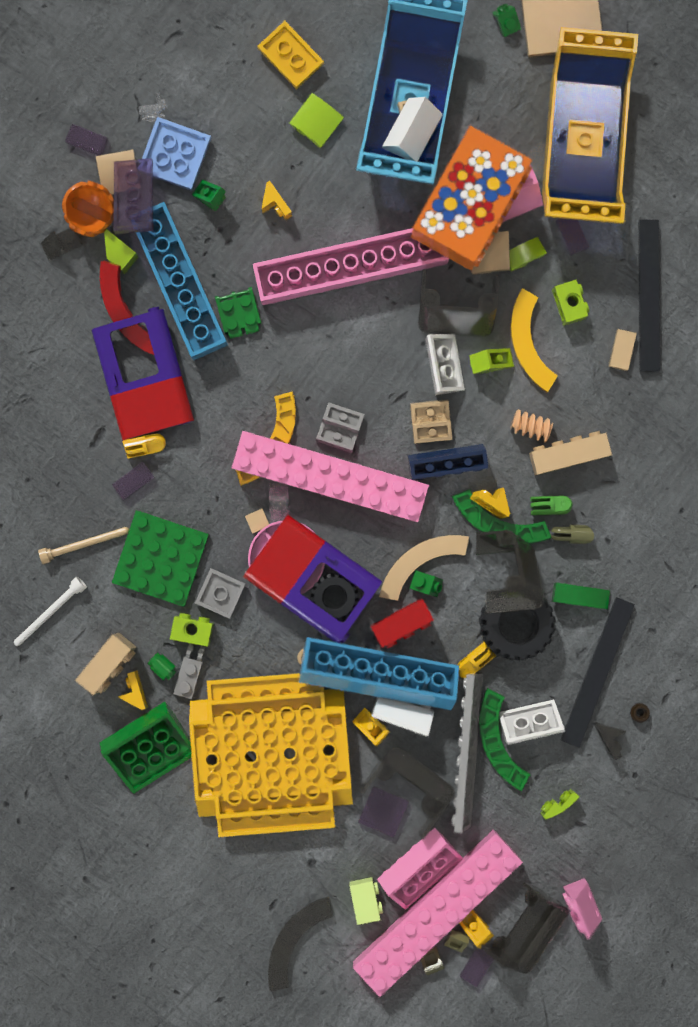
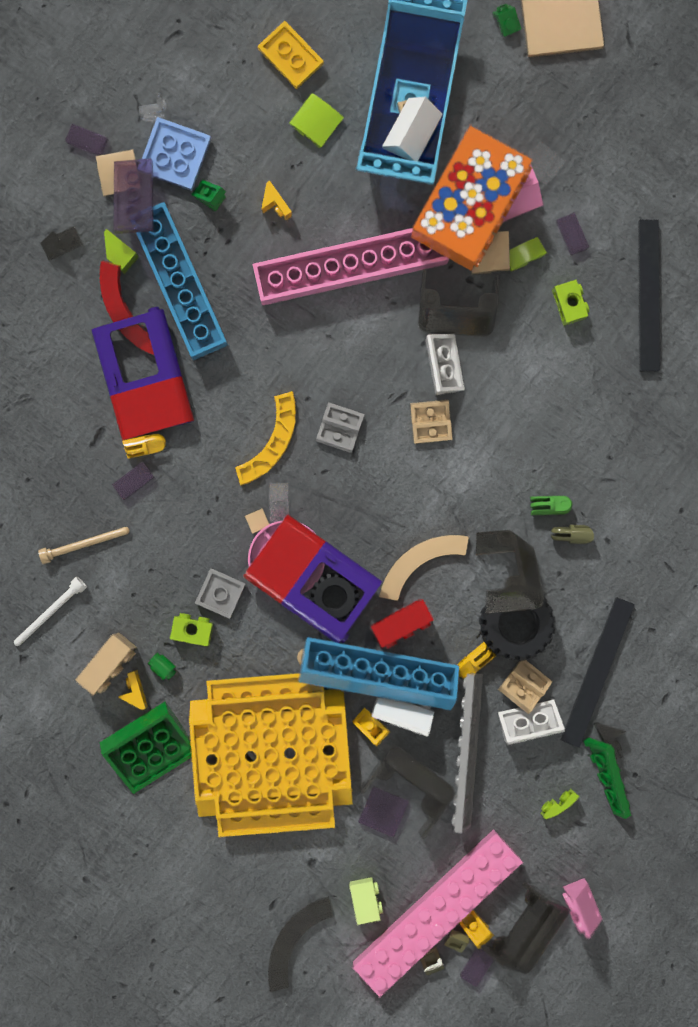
(88, 208): orange piece -> none
(160, 558): green plate -> none
(189, 673): light grey hinge -> none
(238, 313): green plate -> none
(330, 476): bright pink brick -> none
(419, 869): bright pink slope -> none
(426, 584): green bracket -> none
(447, 462): dark blue brick -> none
(485, 522): green tile -> none
(491, 360): lime slope -> none
(492, 741): green tile -> none
(496, 504): yellow slope -> none
(523, 344): yellow tile -> none
(525, 685): none -> tan slope
(531, 425): light nougat piece -> none
(571, 453): tan brick -> none
(580, 595): green slope -> none
(588, 125): window -> none
(604, 757): none -> green wing
(622, 349): tan tile -> none
(645, 715): dark brown plate -> none

